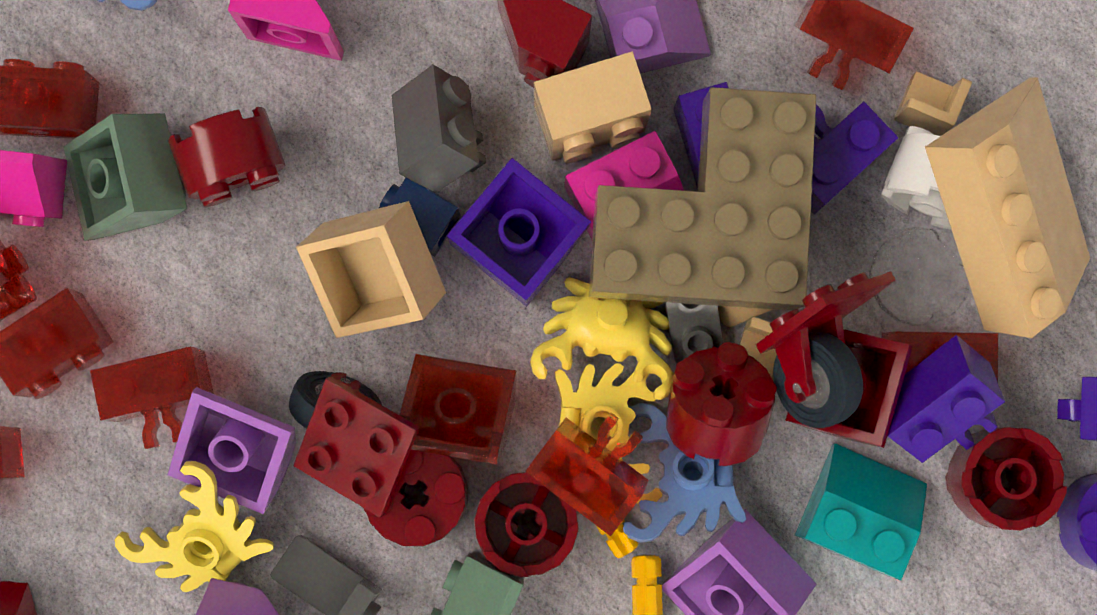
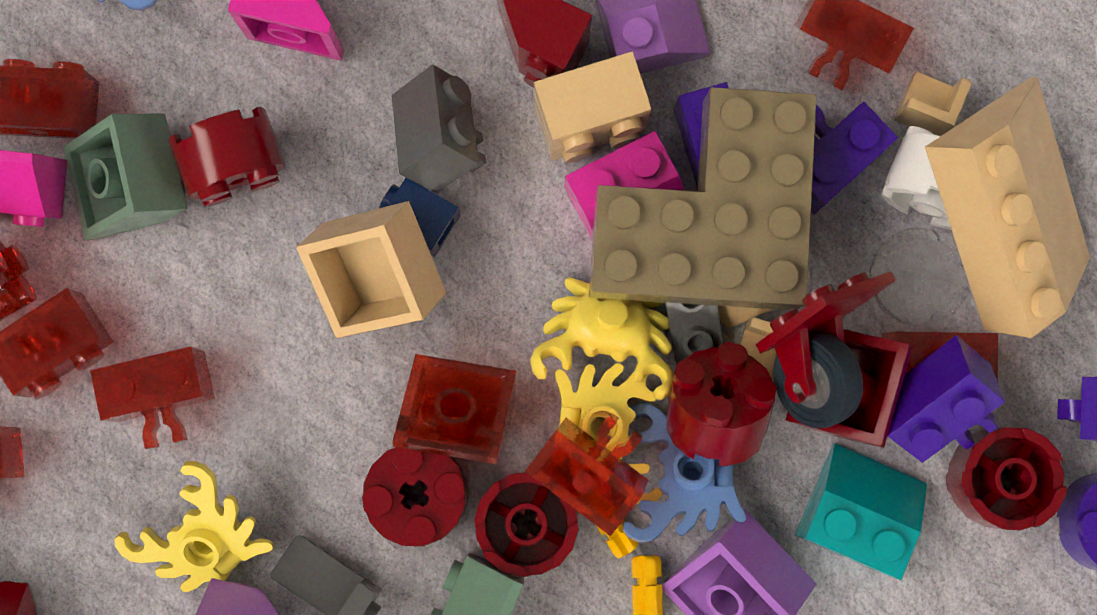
(238, 445): medium lavender slope -> none
(350, 438): dark red plate -> none
(518, 232): dark purple slope -> none

